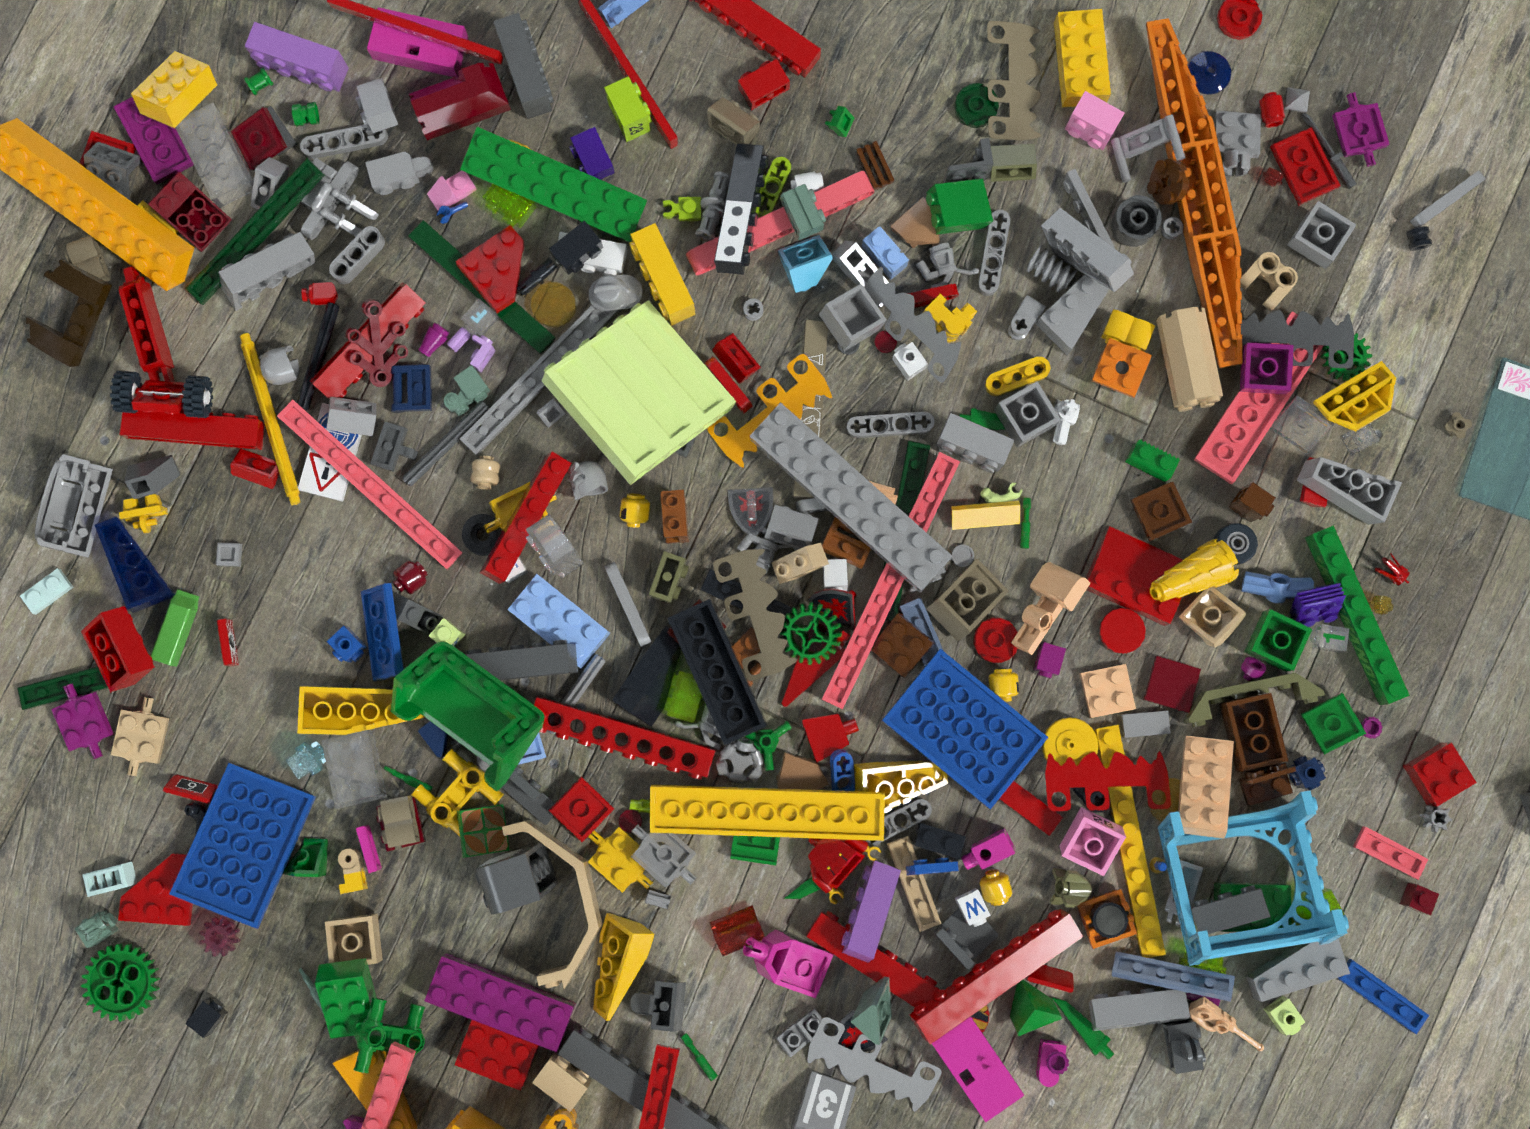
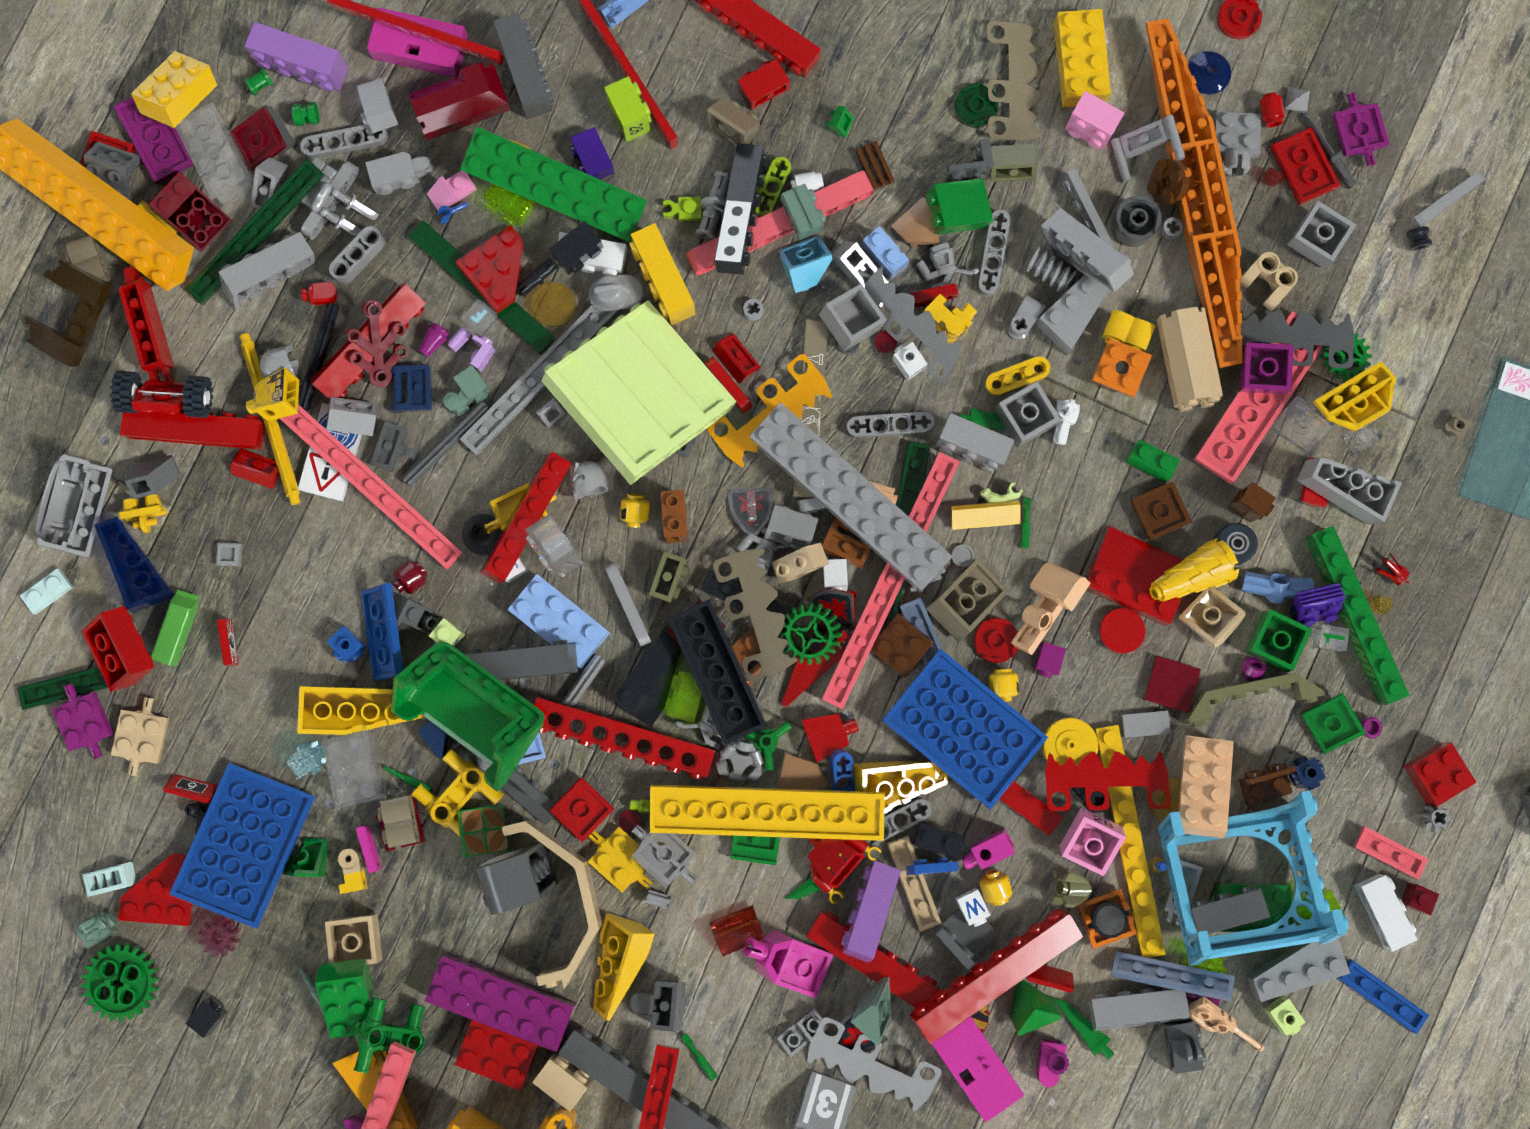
(275, 396): none -> yellow torso
(485, 472): tan piece -> none
(1107, 691): light nougat plate -> none
(1255, 732): reddish brown brick -> none
(1386, 912): none -> white brick

